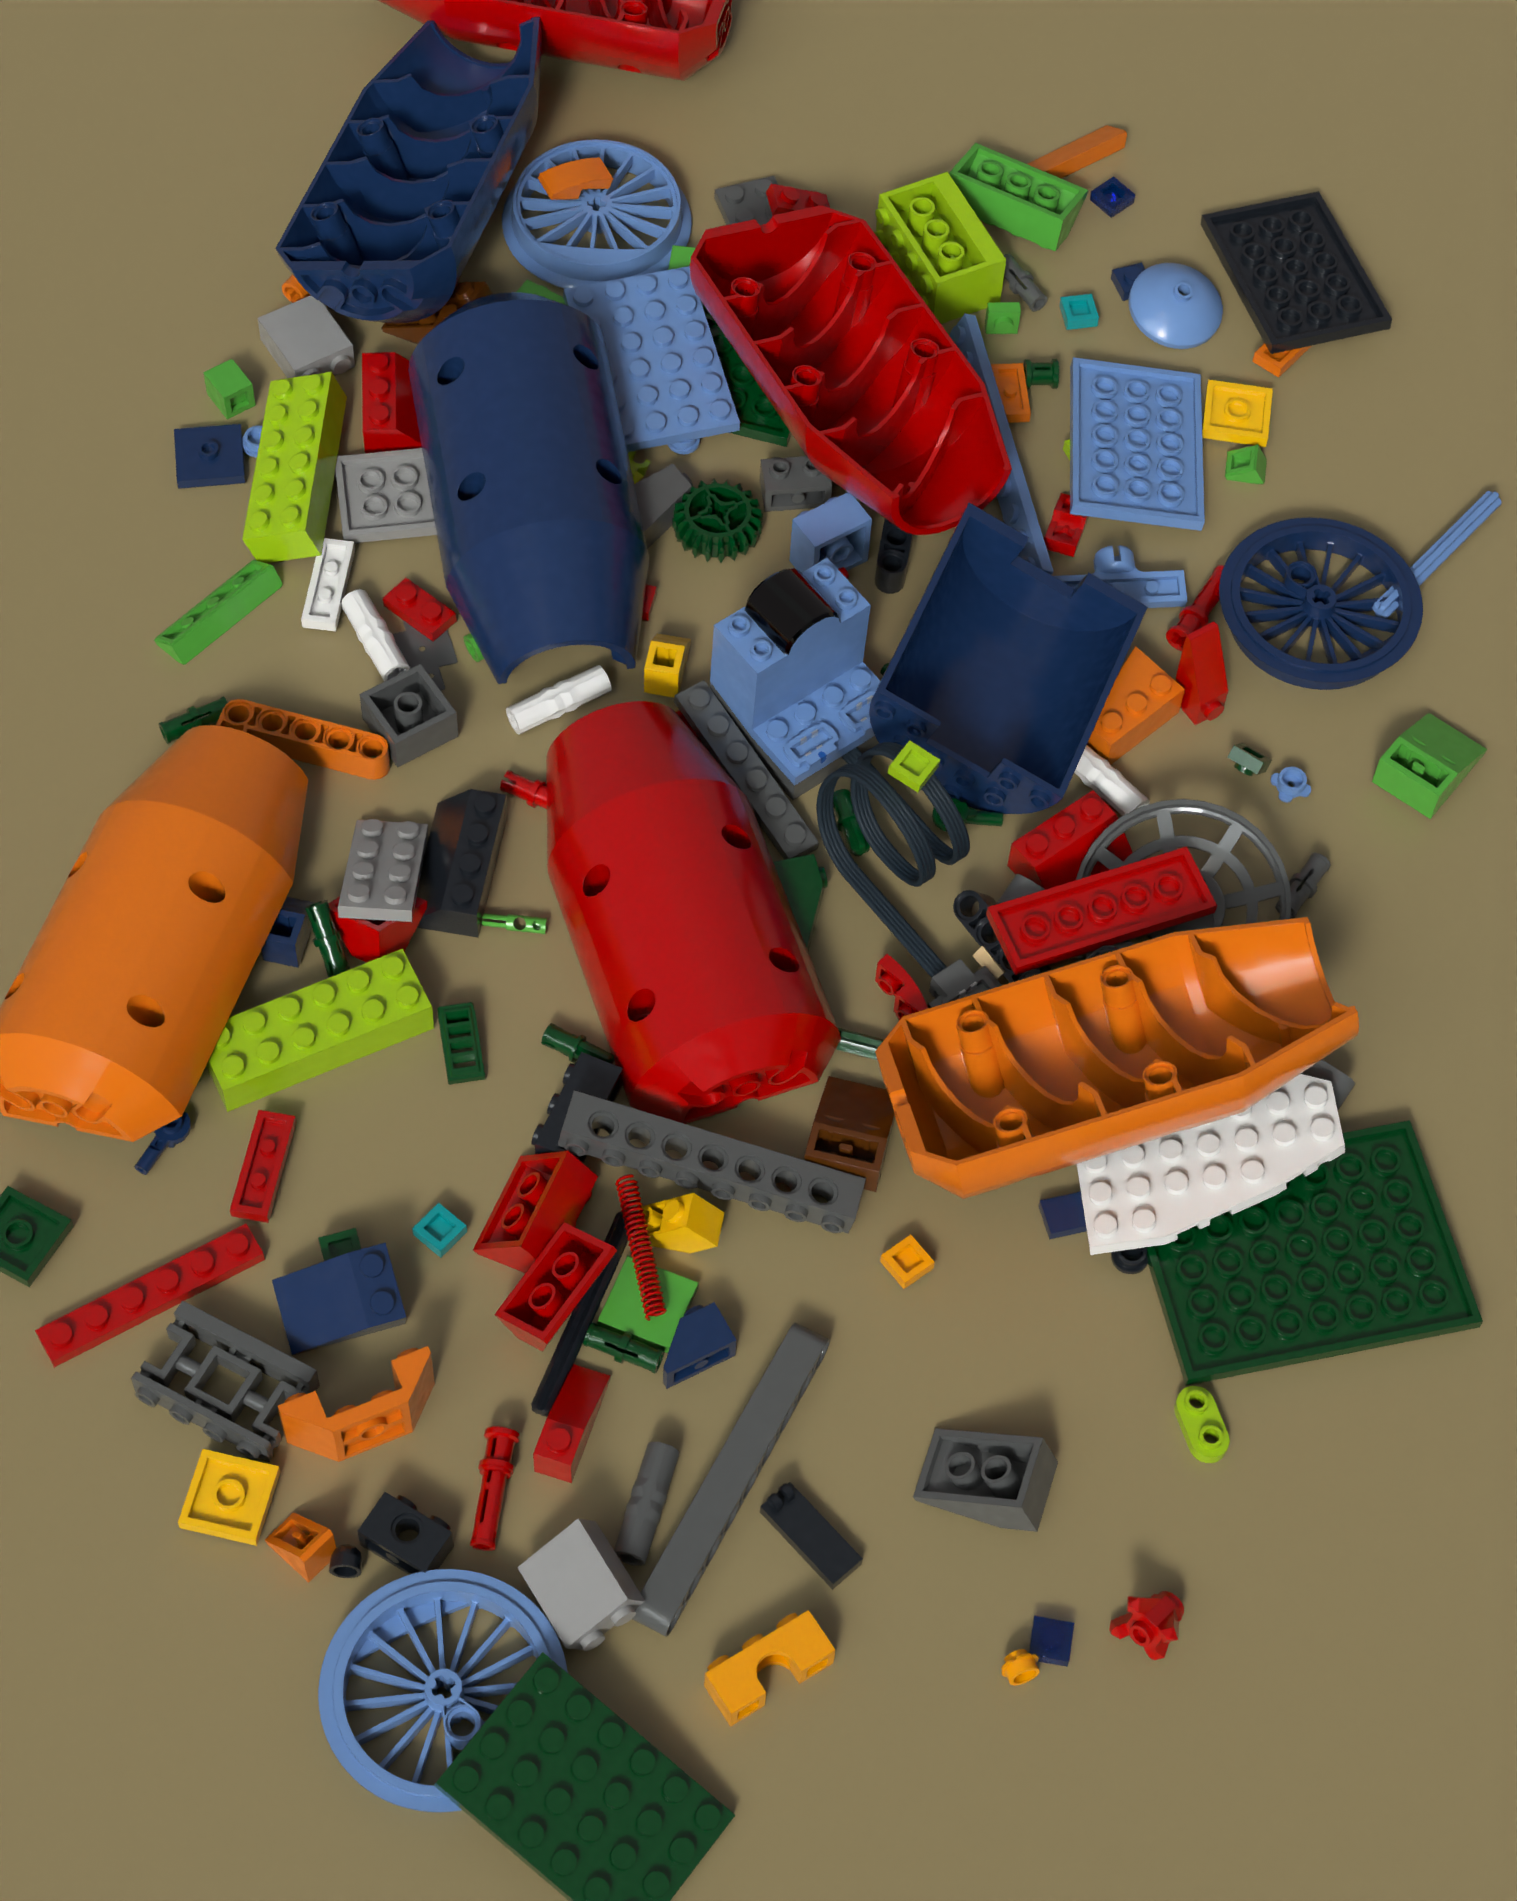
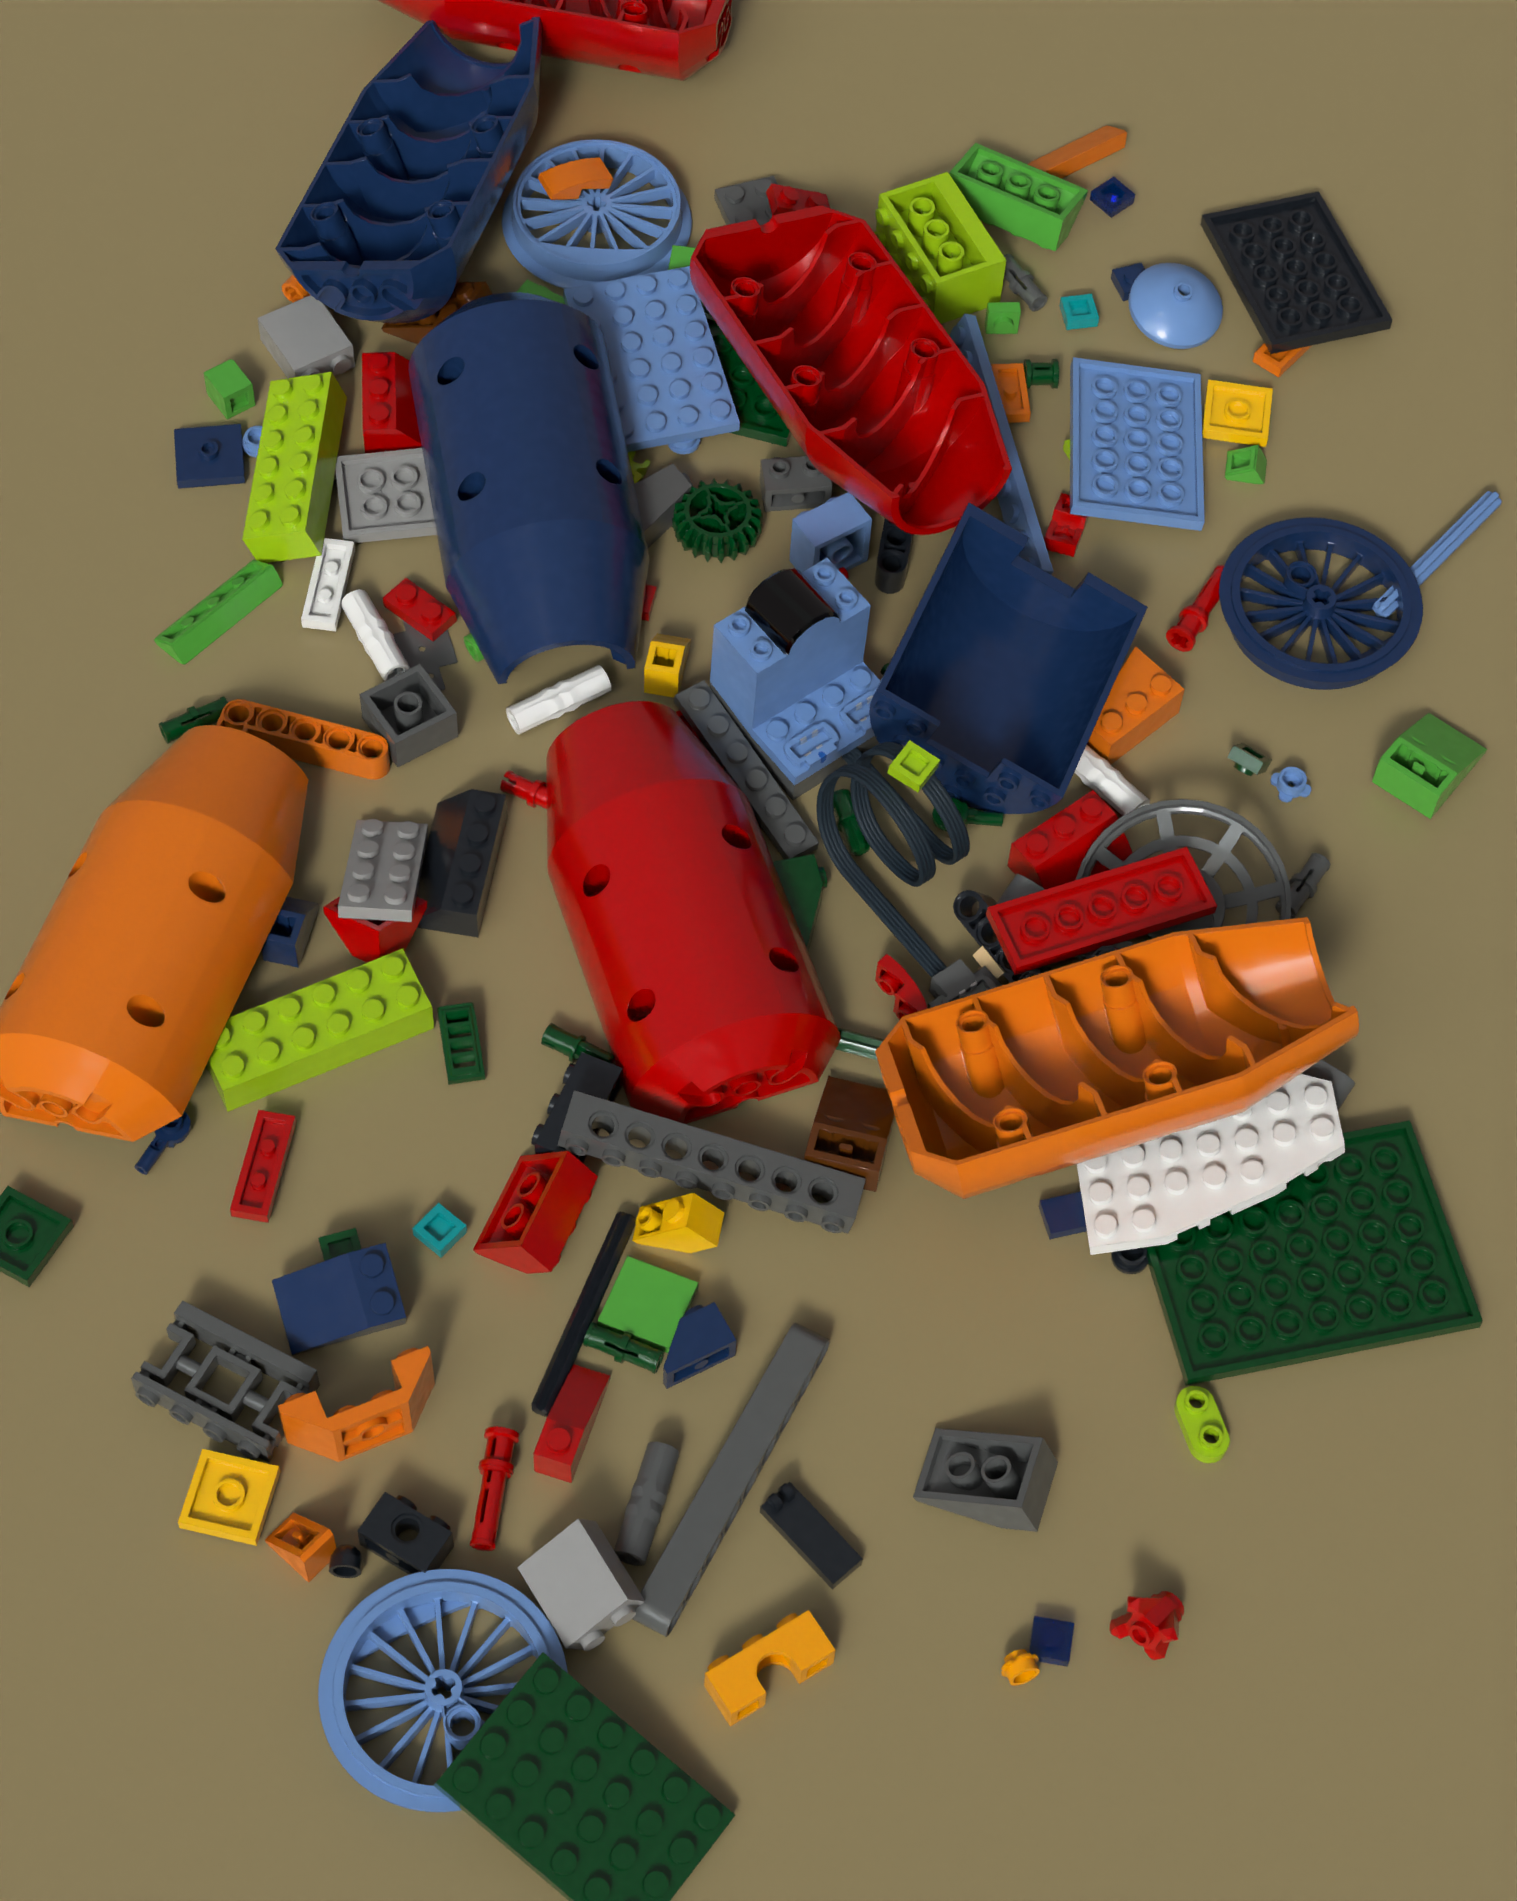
(149, 1295): red plate -> none
(327, 938): dark green pin -> none
(533, 924): bright green pin -> none
(554, 1285): red slope -> none
(647, 1288): red piece -> none
(907, 1261): light orange plate -> none
(1150, 588): medium blue plate -> none
(1203, 674): red slope -> none

